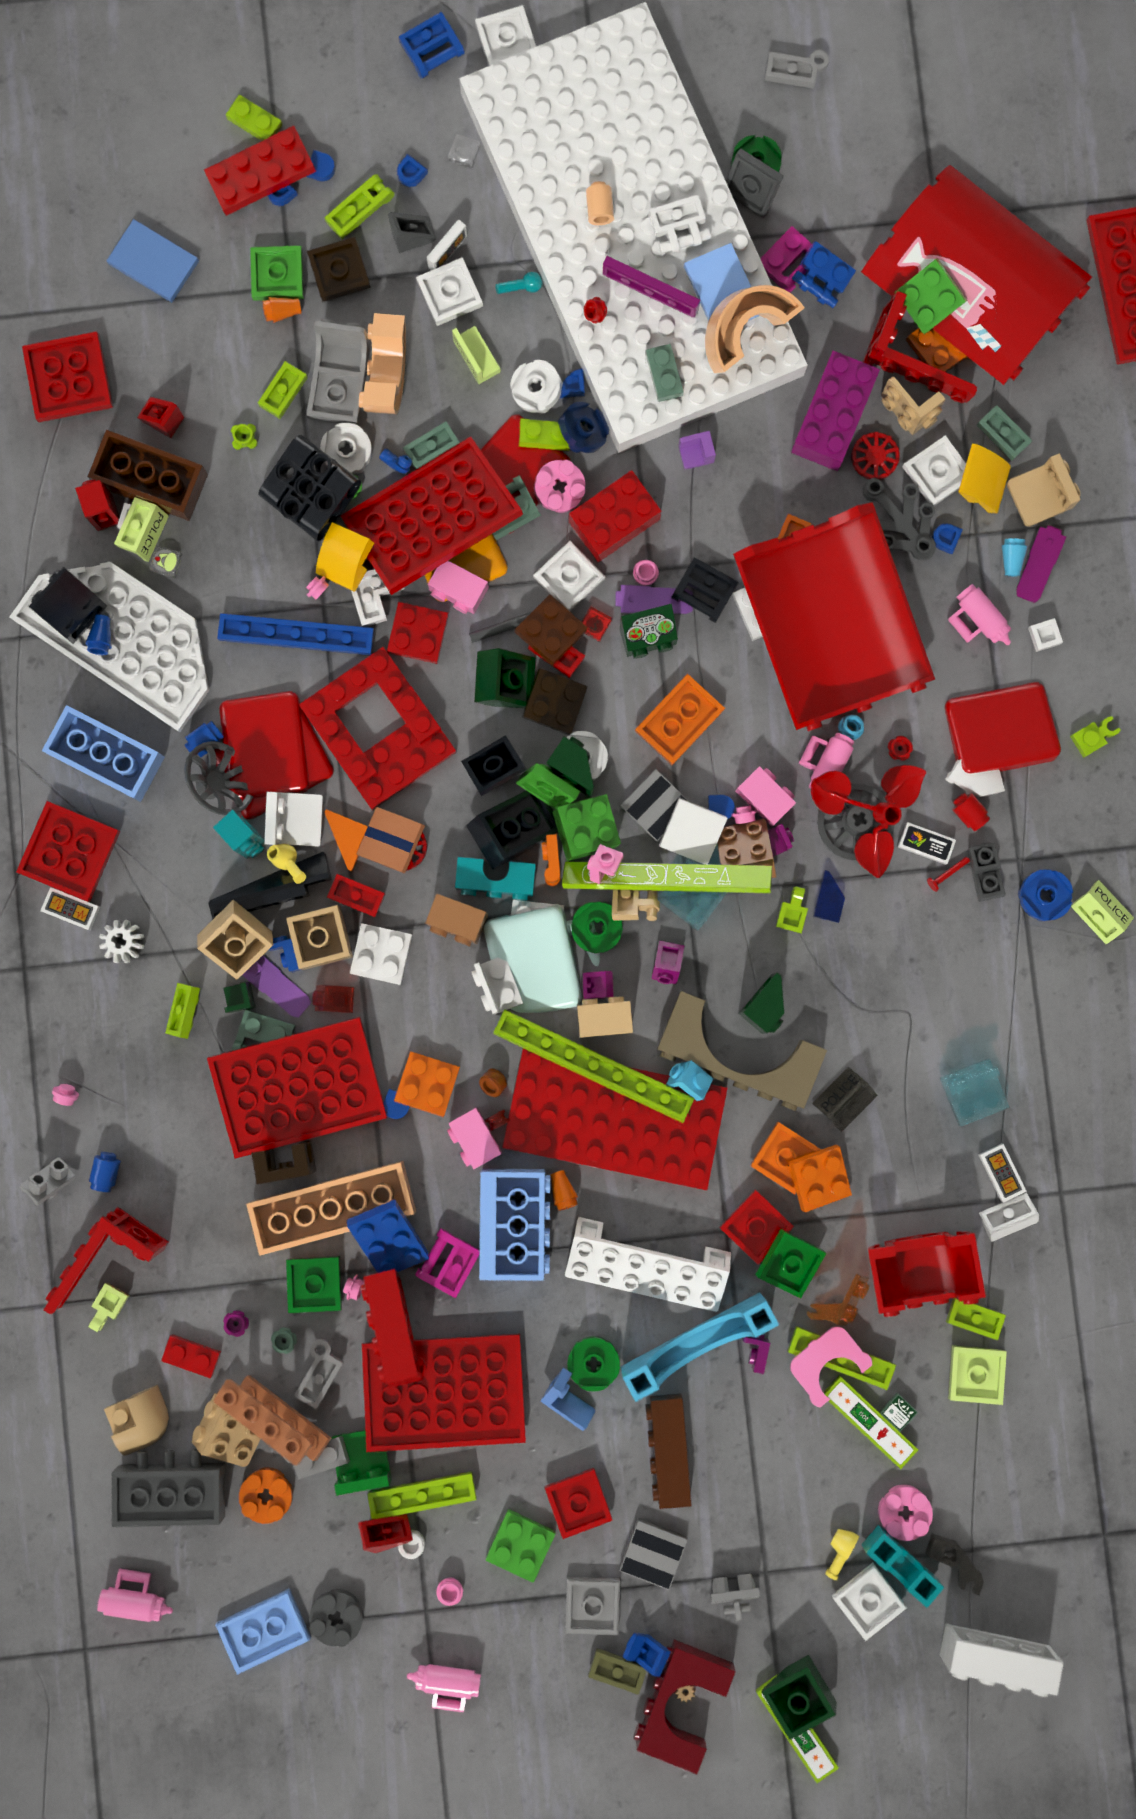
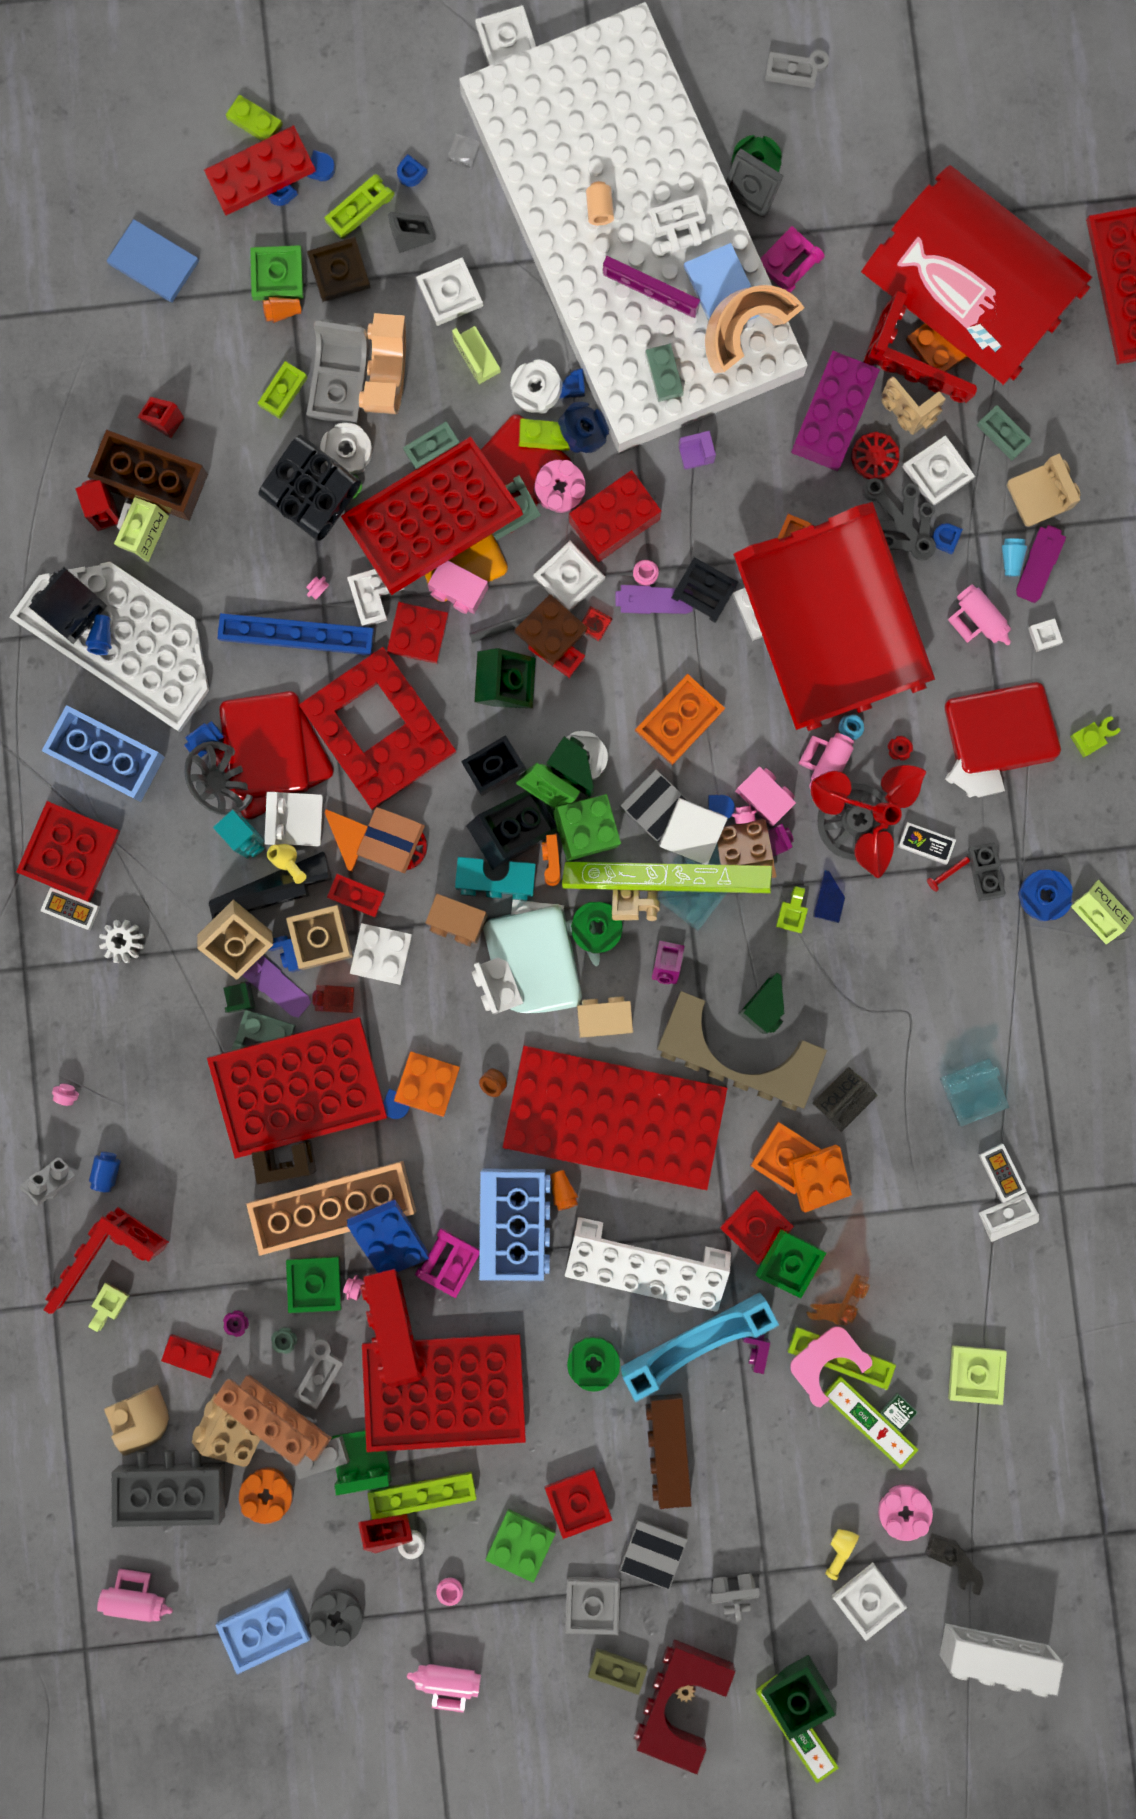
(67, 376): red plate -> none
(165, 561): tile -> none
(182, 1010): lime plate -> none
(240, 430): lime plate -> none
(343, 557): yellow slope -> none
(400, 464): blue arm -> none
(428, 37): blue plate -> none
(447, 245): white tile -> none
(474, 1139): bright pink brick -> none
(497, 1120): clear red bush -> none
(531, 282): teal bar -> none
(554, 701): dark brown plate -> none
(565, 1403): medium blue bracket -> none
(593, 1066): lime tile -> none
(595, 310): red plate -> none
(598, 985): magenta bracket -> none
(604, 862): bright pink bracket -> none
(647, 1653): blue bracket -> none
(648, 631): slope -> none
(690, 1079): medium azure bracket -> none
(826, 267): blue plate -> none
(903, 1566): teal arch -> none
(926, 1270): red cylinder -> none
(931, 296): bright green plate -> none
(970, 811): red brick -> none
(976, 1319): lime plate -> none
(984, 478): yellow slope -> none

